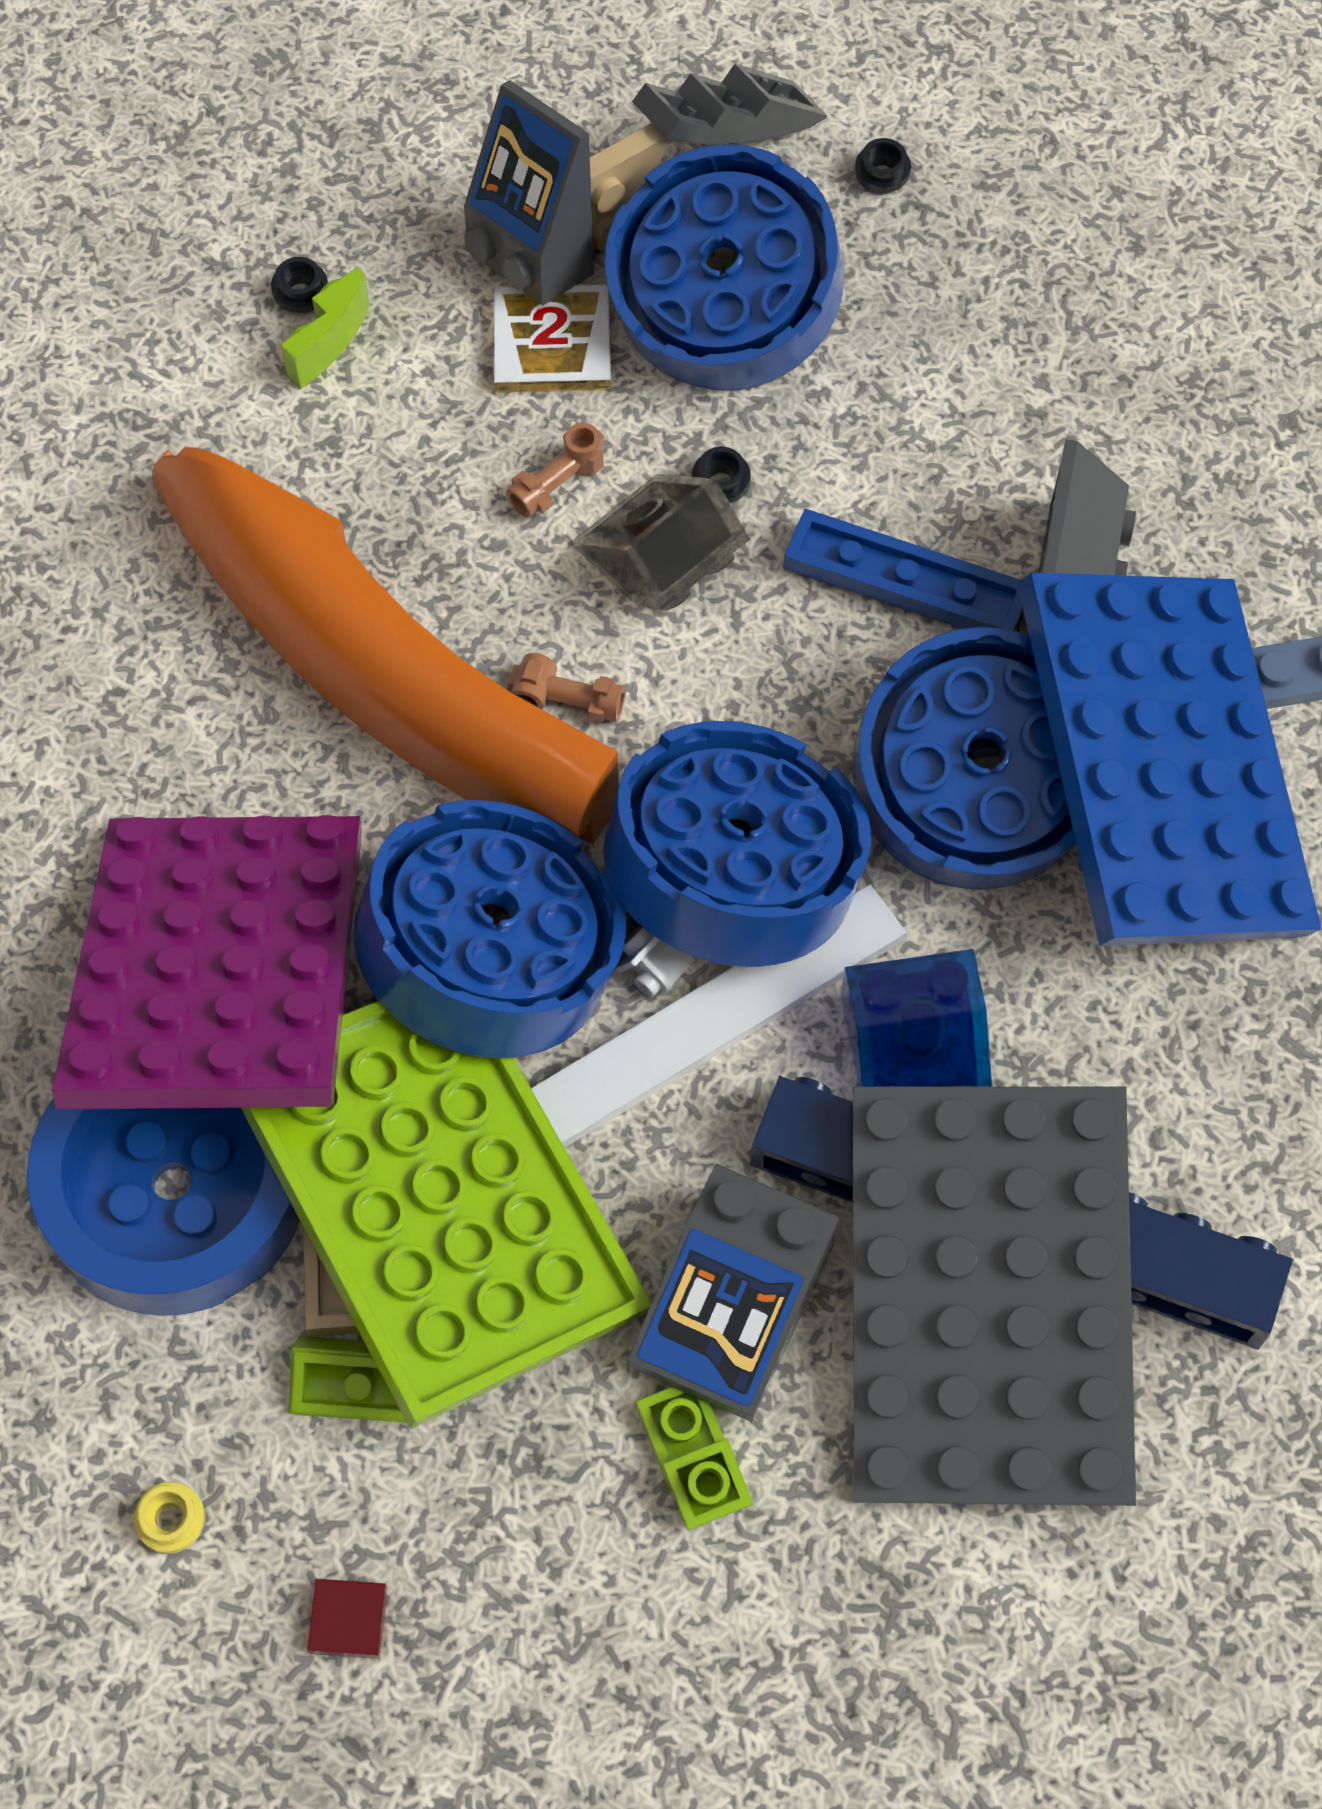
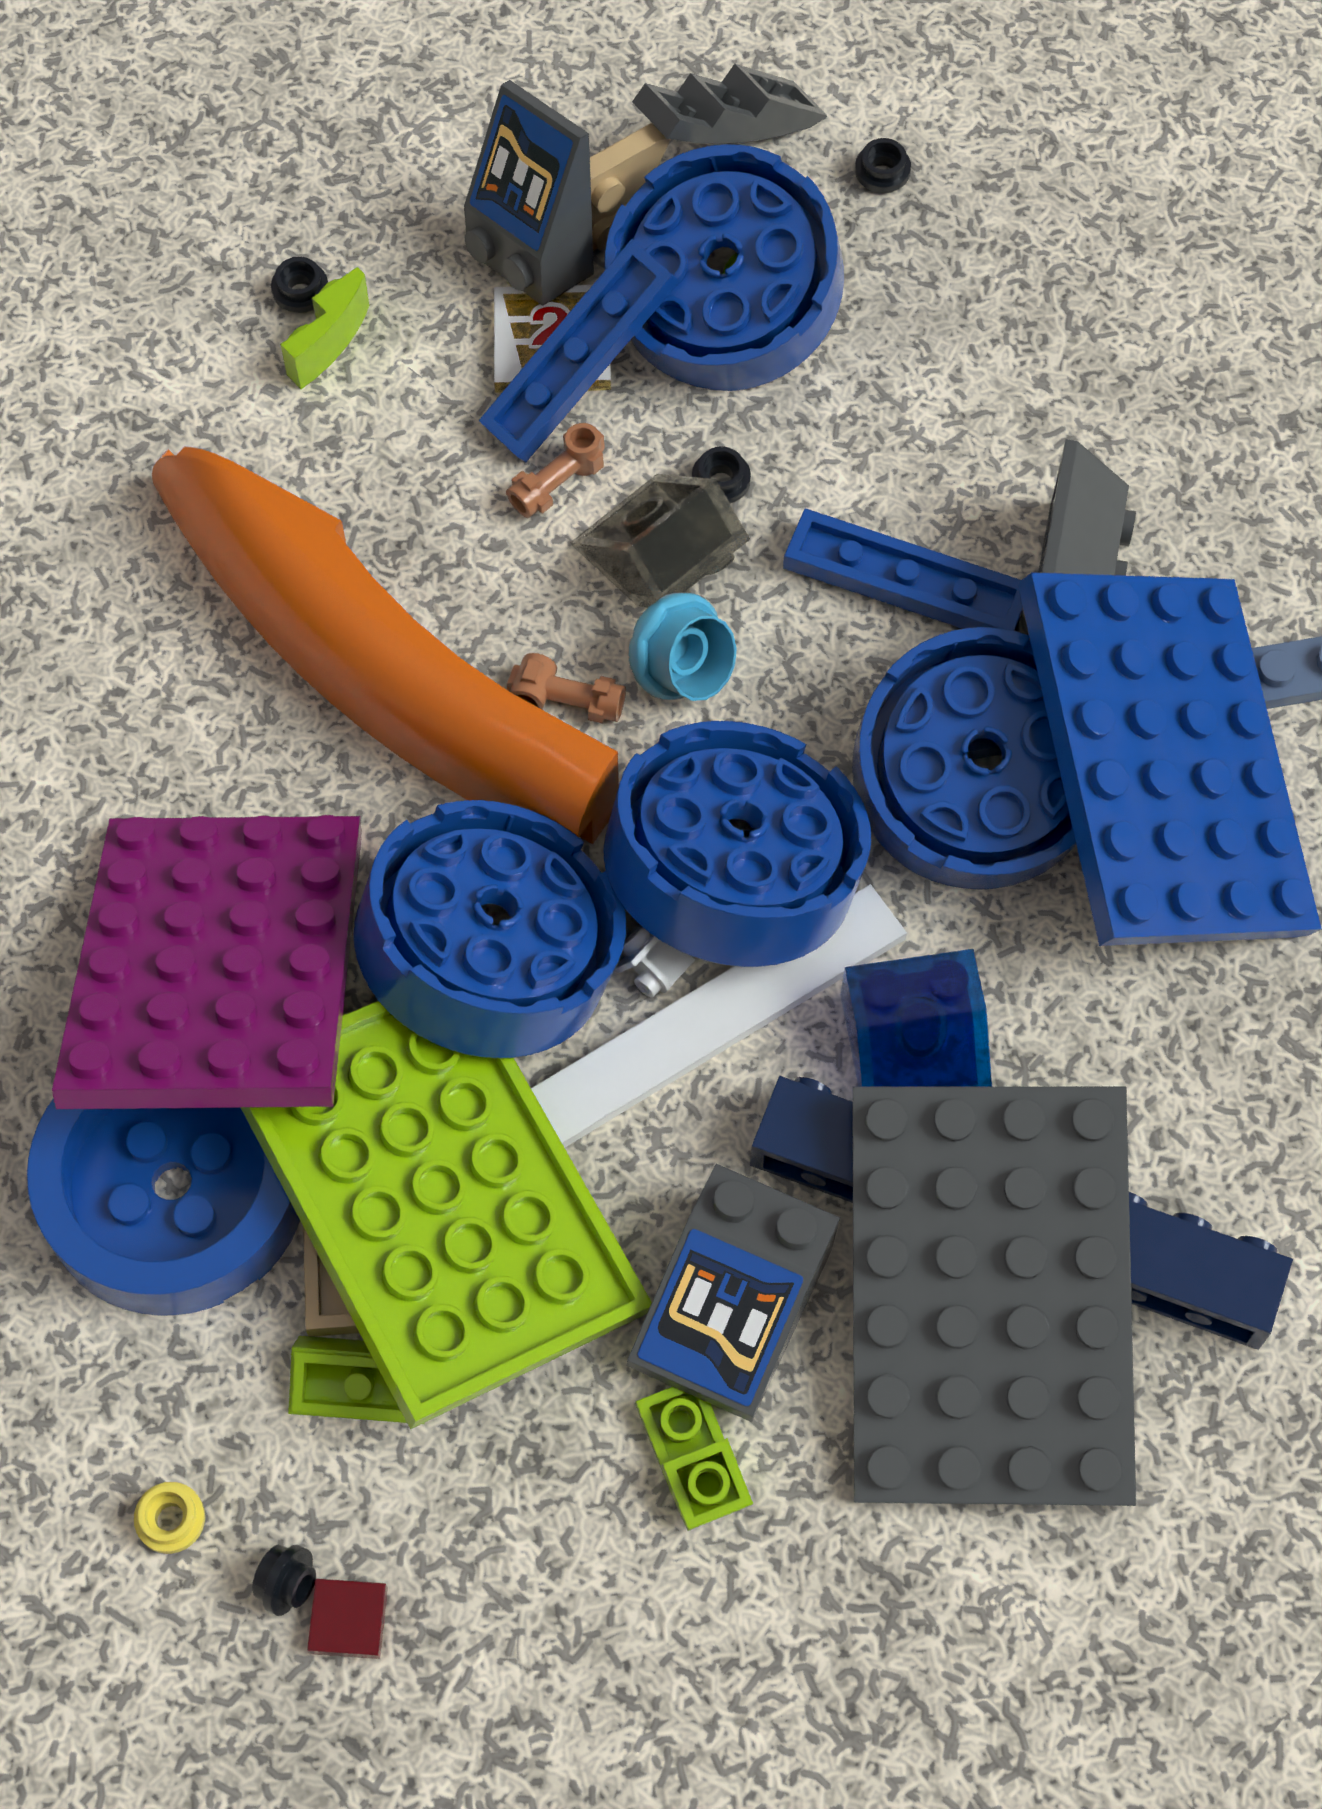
(284, 1578): none -> black plate
(579, 350): none -> blue plate
(682, 649): none -> medium azure piece

